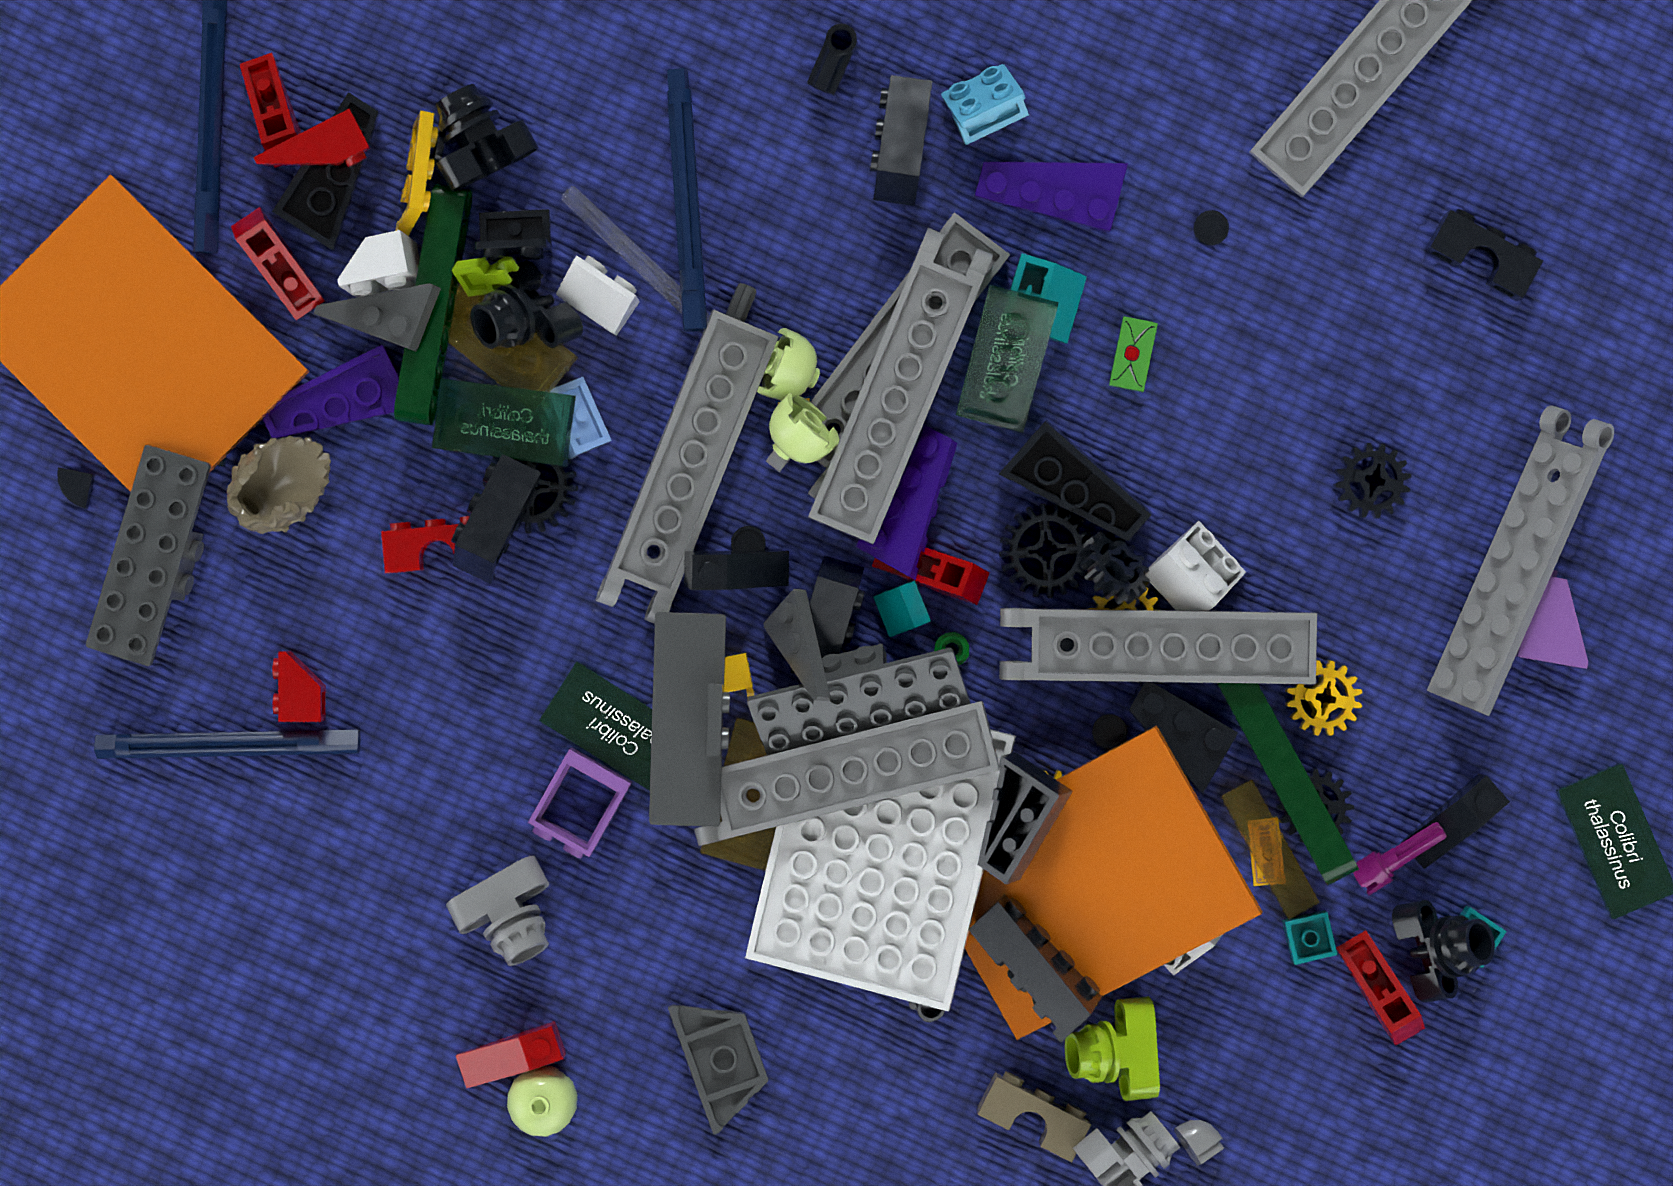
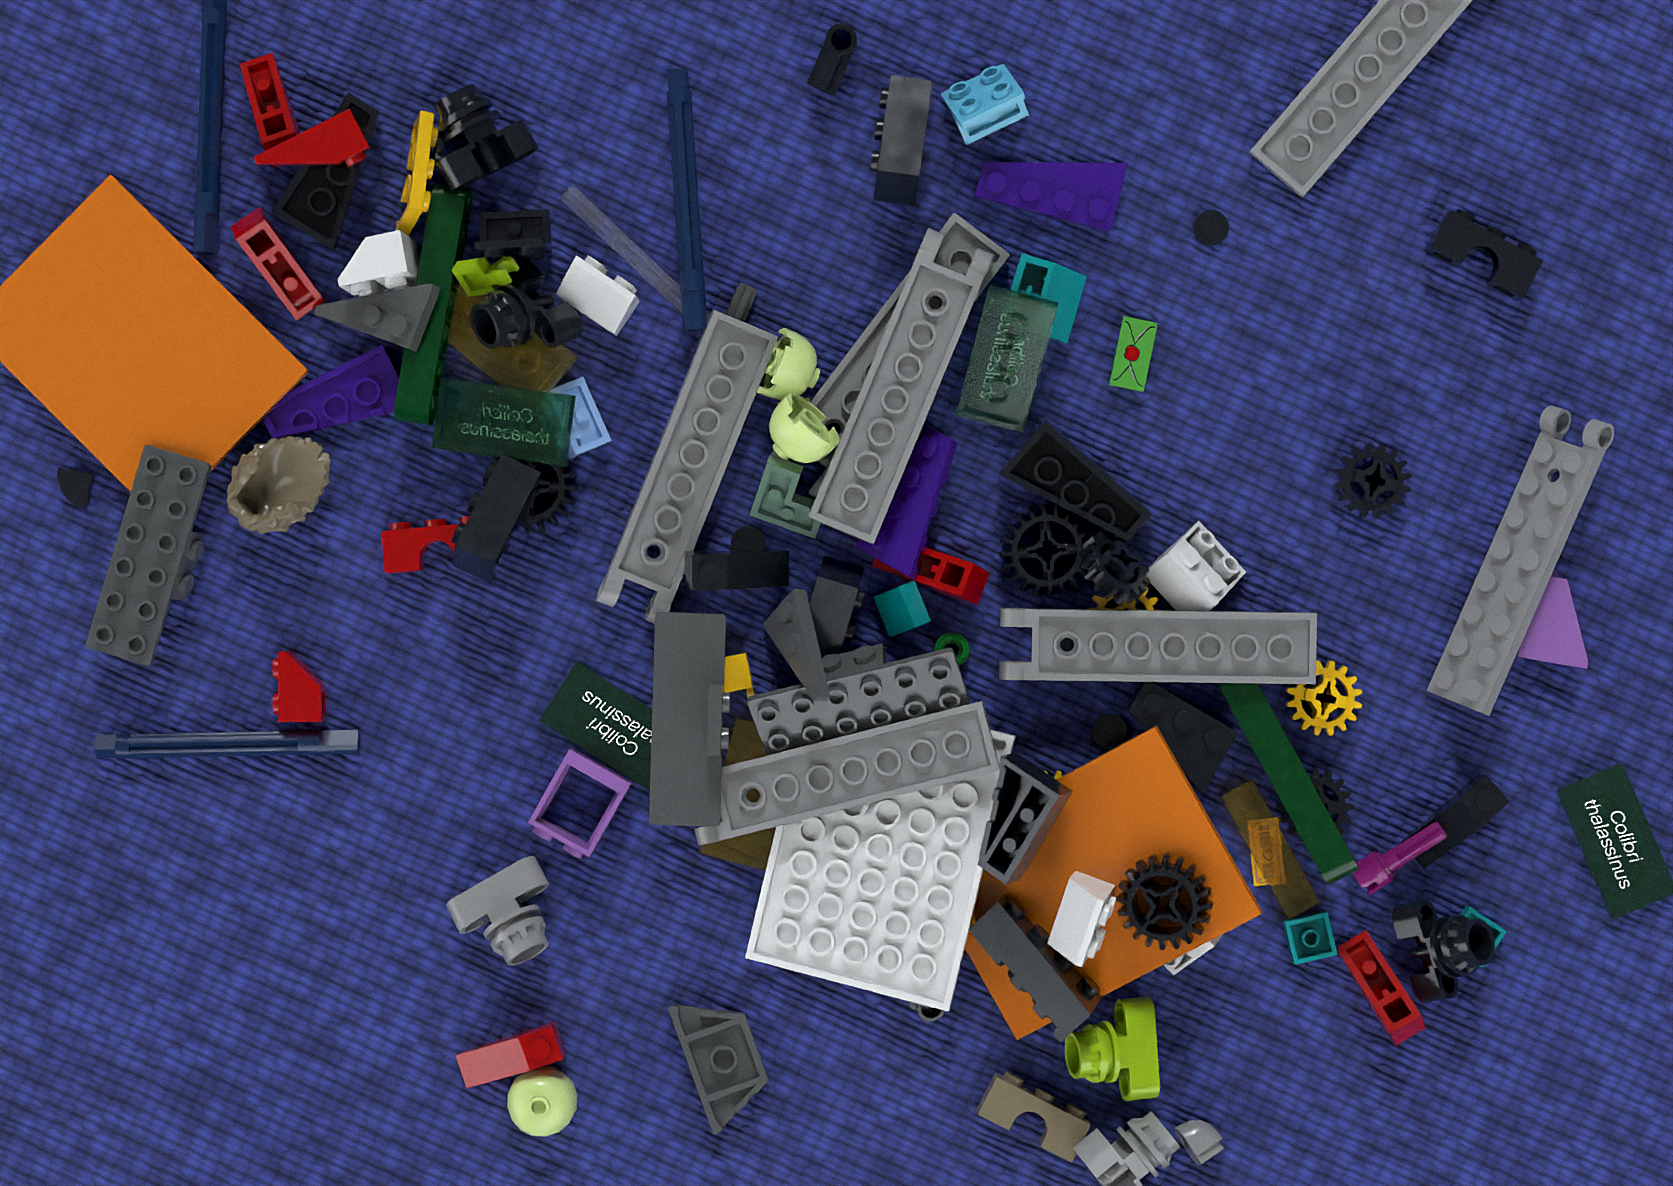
(778, 502): none -> sand green plate
(1079, 919): none -> white slope
(1174, 911): none -> black gear

